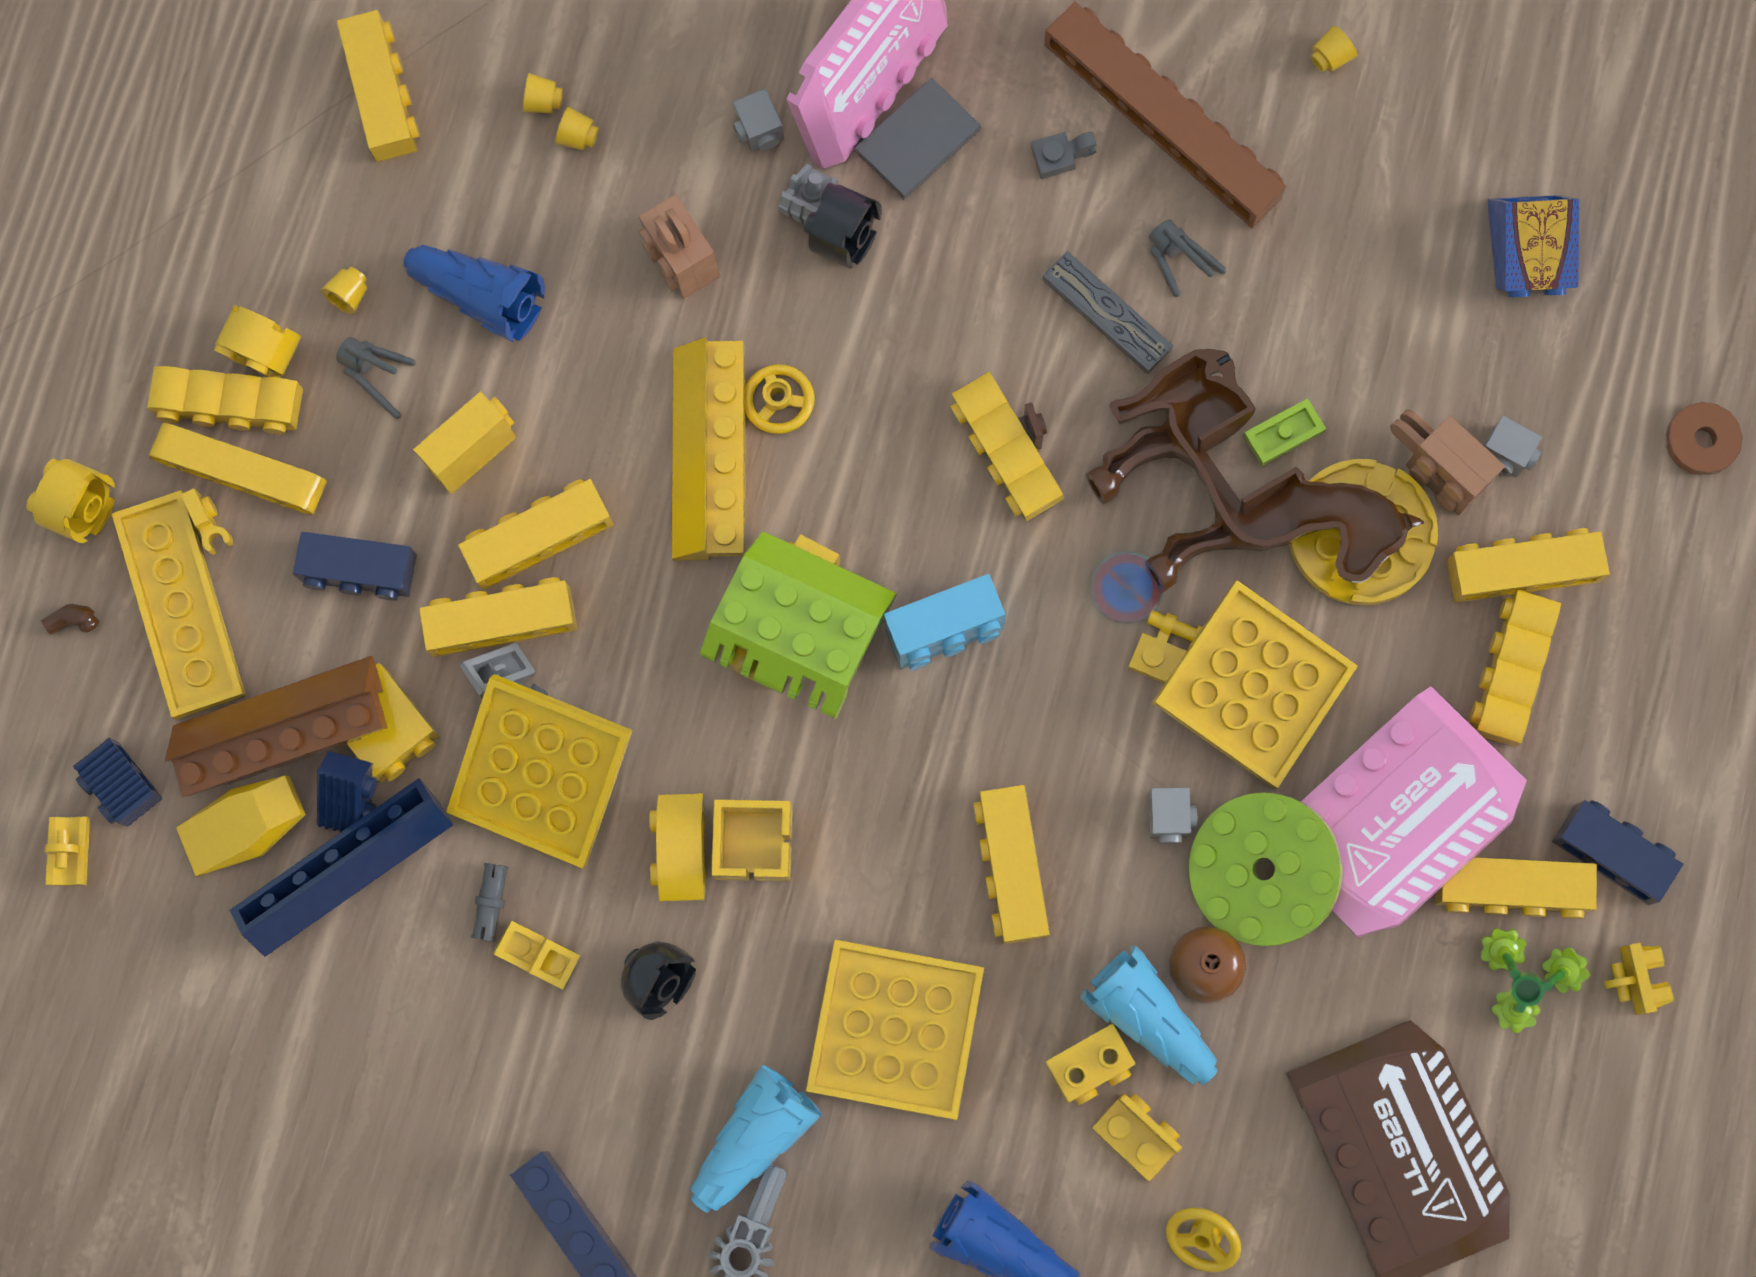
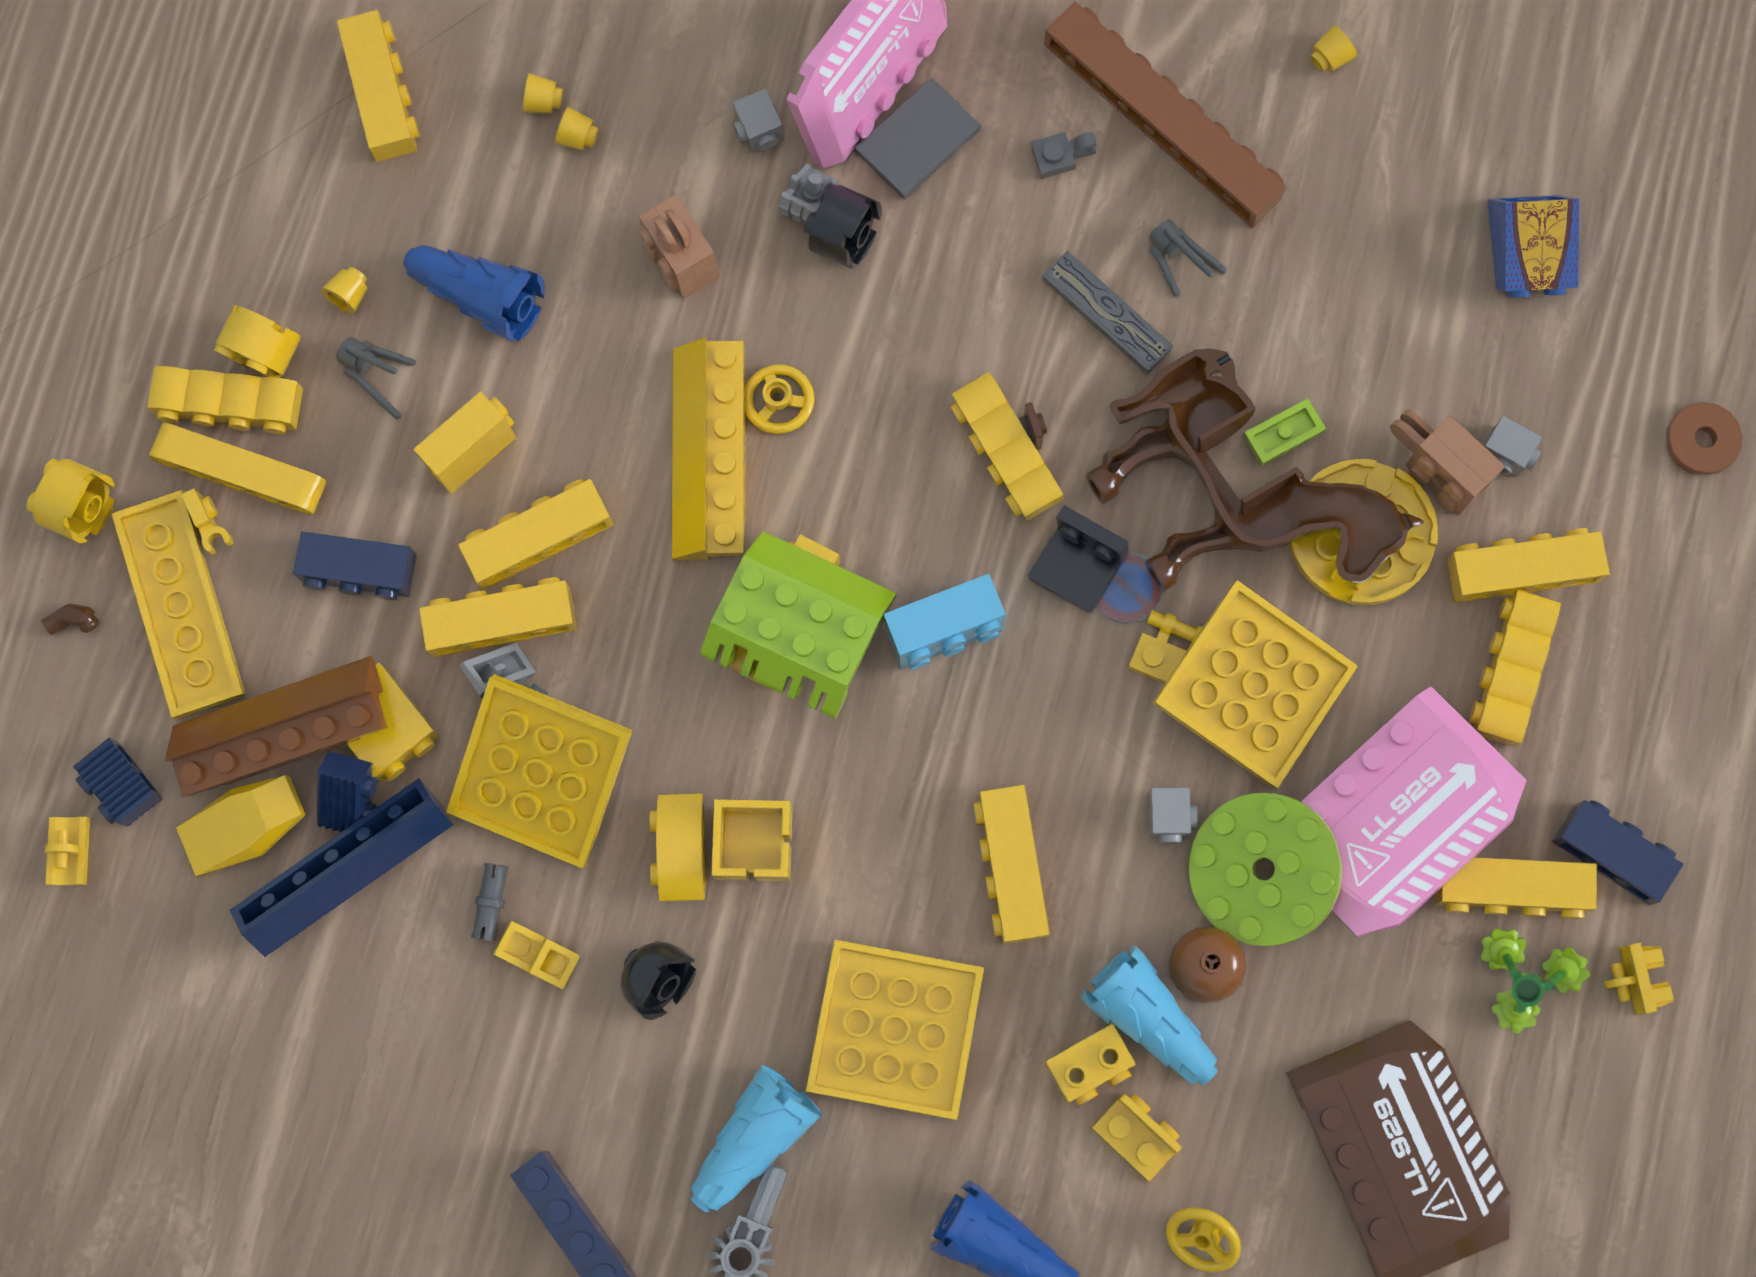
(1079, 560): none -> black bracket

